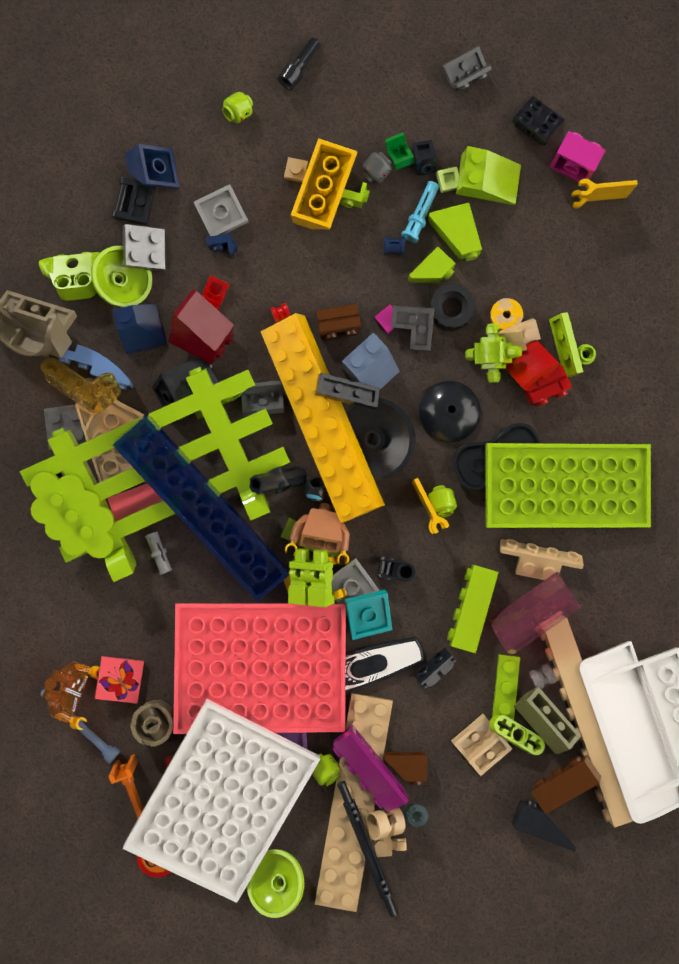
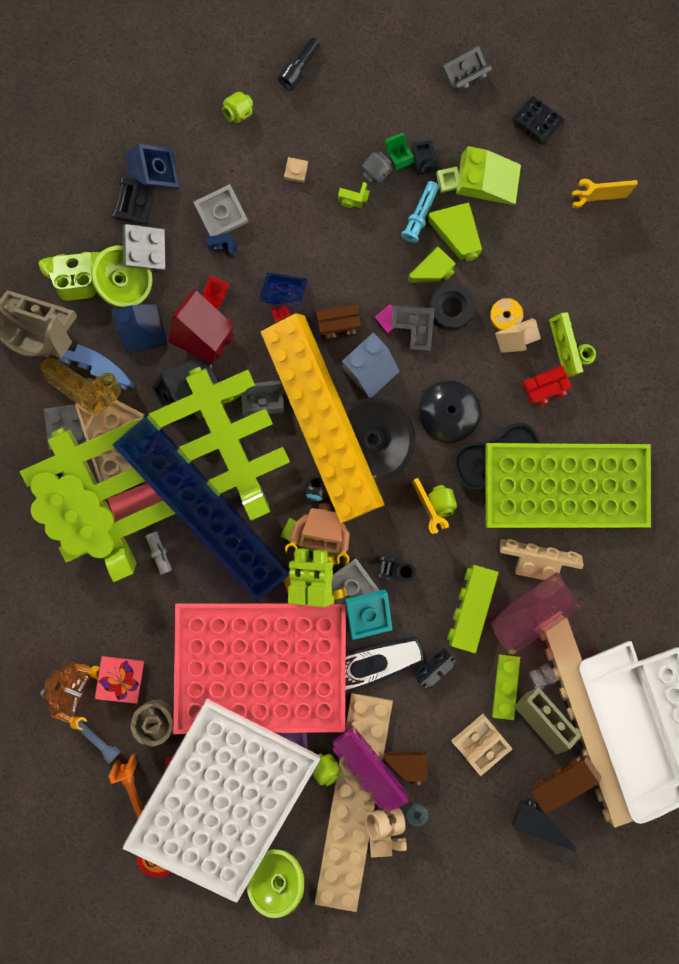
(277, 480): black piece -> none
(283, 290): none -> clear blue plate
(323, 185): yellow slope -> none
(347, 391): black plate -> none
(367, 848): black axle -> none
(394, 246): dark blue bush -> none
(493, 353): lime piece -> none
(525, 734): lime beam -> none
(532, 365): red slope -> none
(577, 157): dark pink brick -> none

